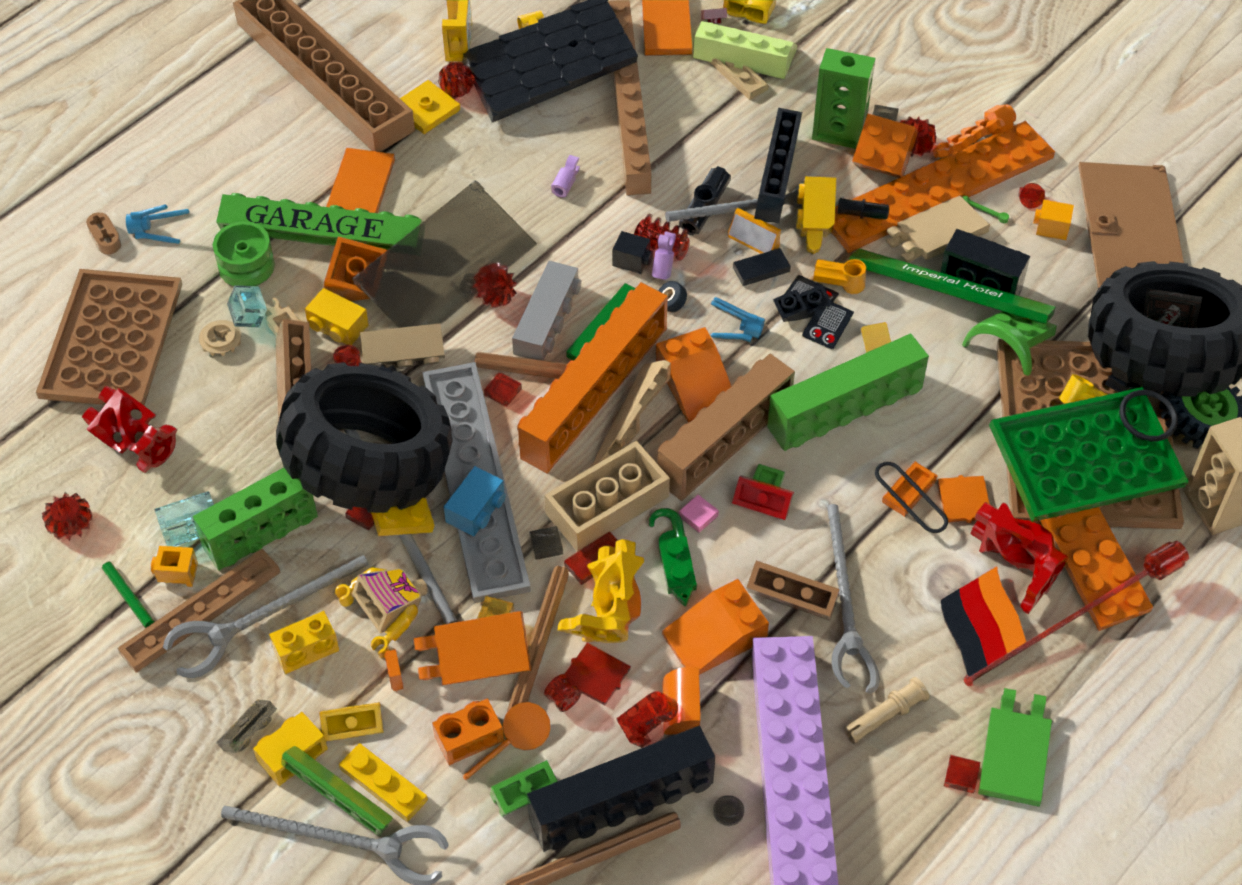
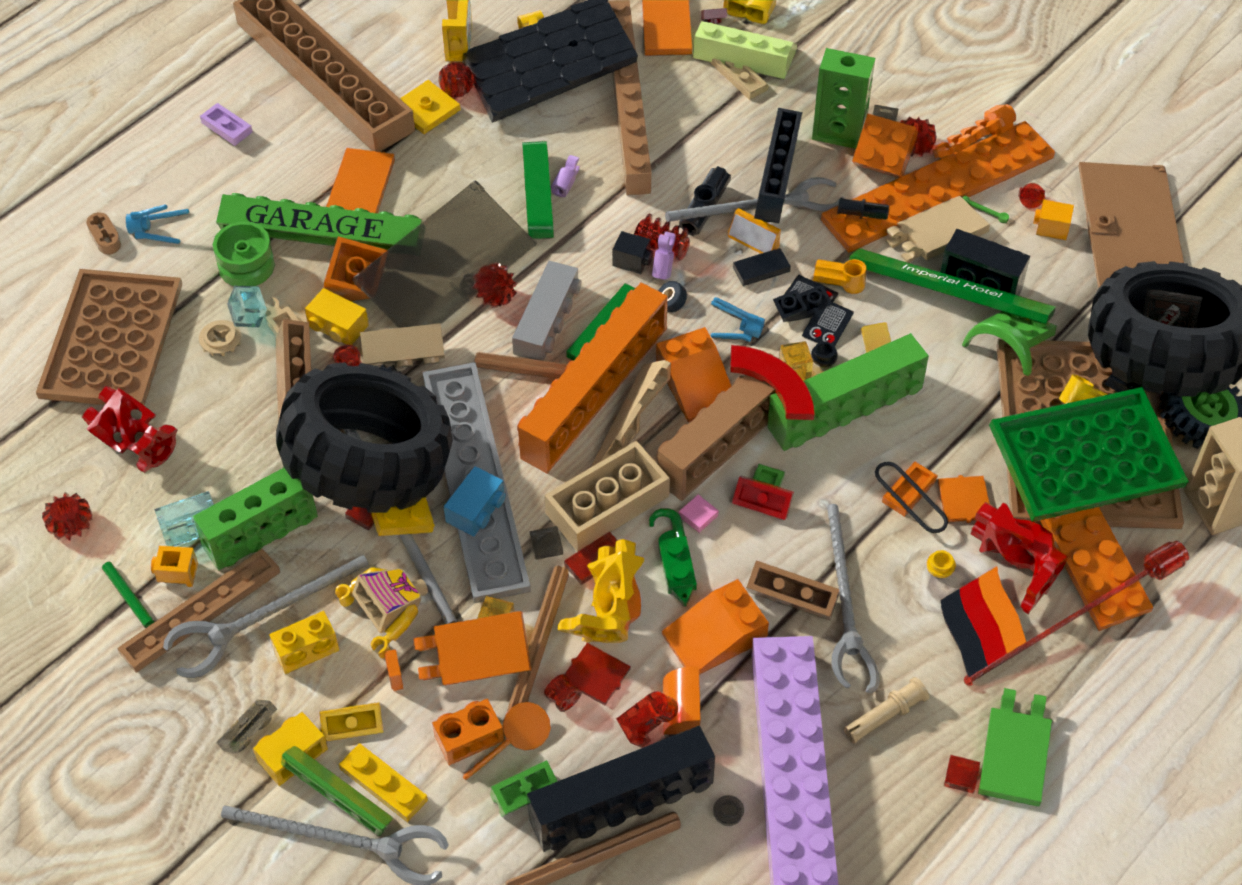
(226, 124): none -> lavender plate
(502, 389): clear red tile -> none
(538, 190): none -> green beam
(786, 382): none -> red tile
(798, 358): none -> clear yellow brick
(817, 210): yellow hinge -> none
(824, 354): none -> black plate
(941, 564): none -> yellow plate
(1158, 396): black tyre -> none

